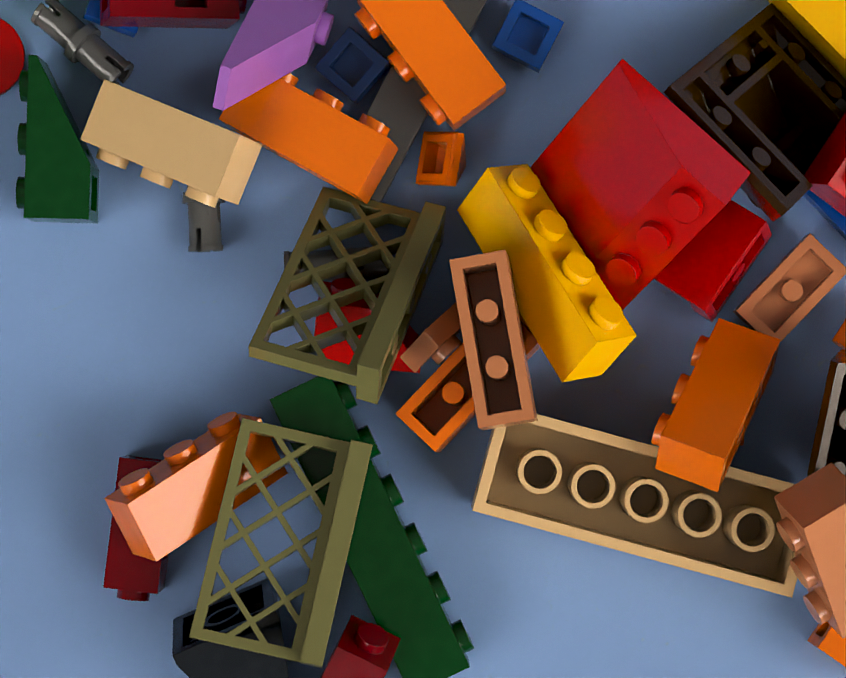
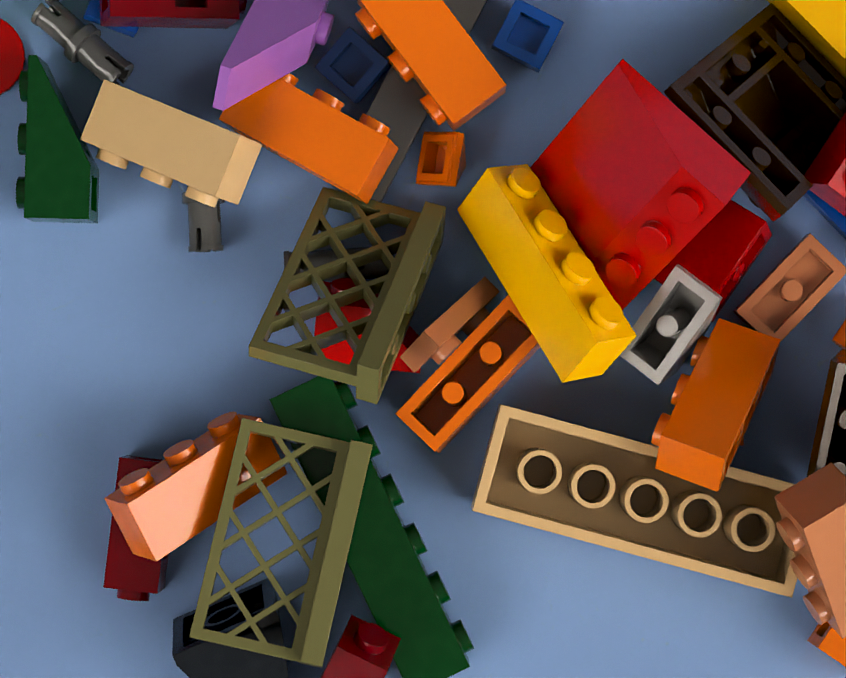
(493, 340): nougat brick -> none
(671, 325): none -> light grey slope

